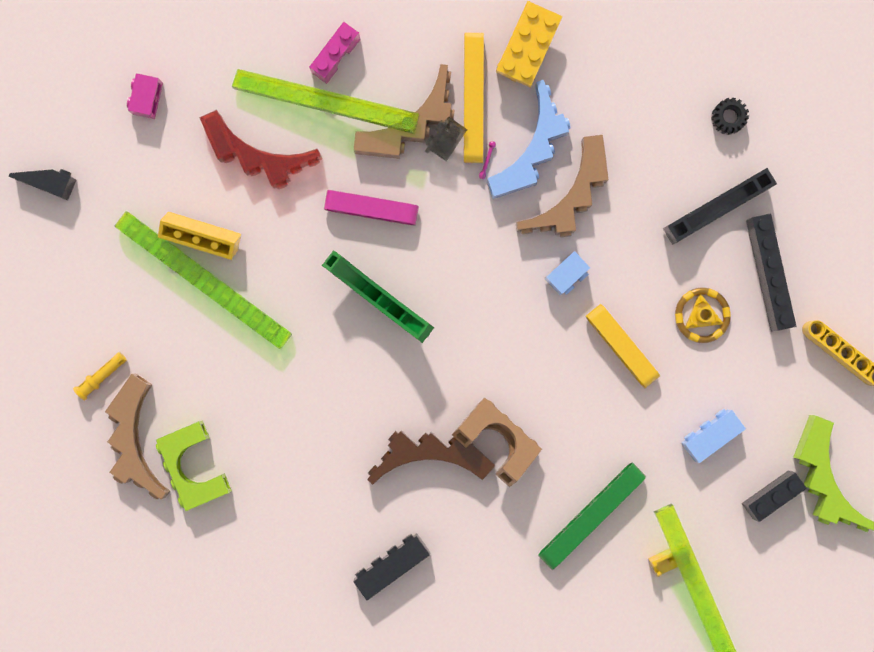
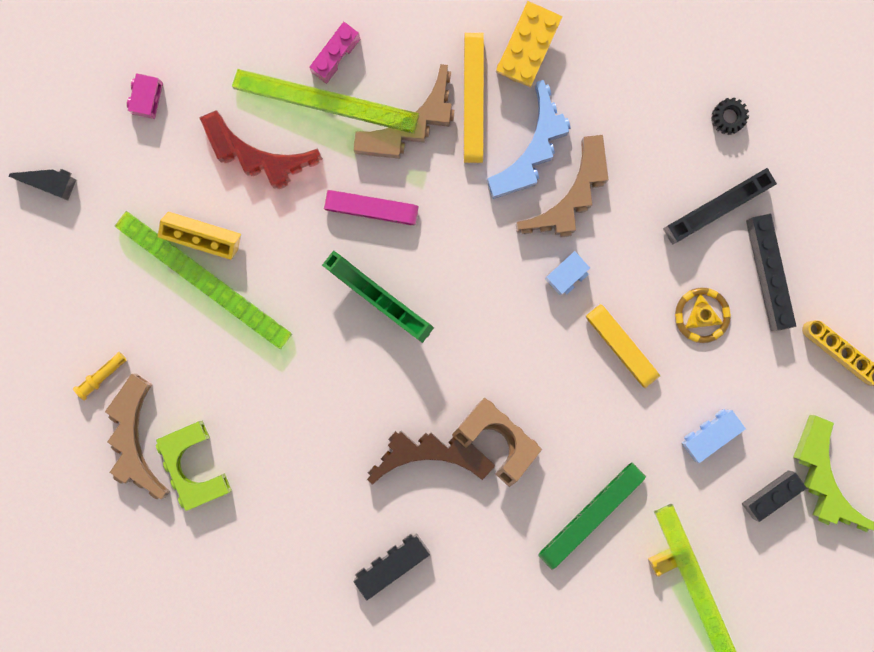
(446, 138): clear smoke bracket -> none
(492, 145): dark pink hinge -> none

